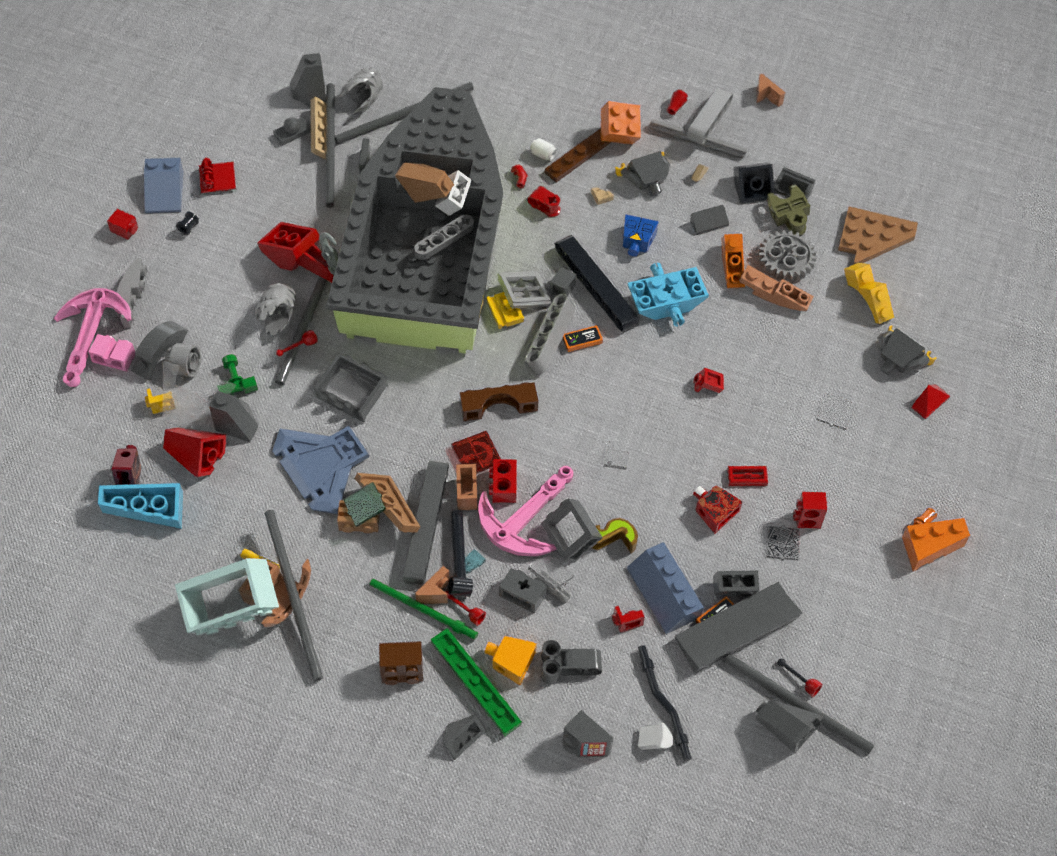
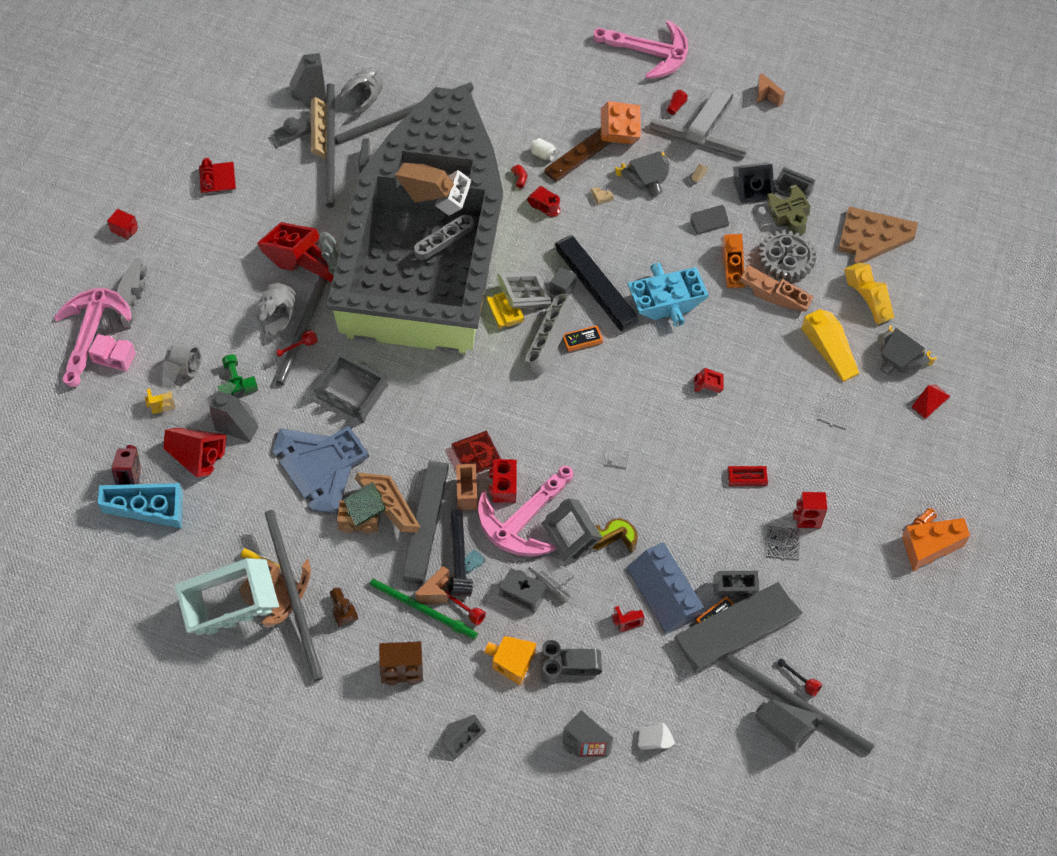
(154, 346): dark grey arch -> none
(163, 185): sand blue slope -> none
(187, 223): black bush -> none
(343, 610): none -> reddish brown axle
(476, 682): green plate -> none
(520, 396): reddish brown arch -> none
(638, 234): blue torso -> none
(675, 53): none -> bright pink piece
(680, 738): black bar -> none
(716, 507): torso -> none
(831, 342): none -> yellow wedge

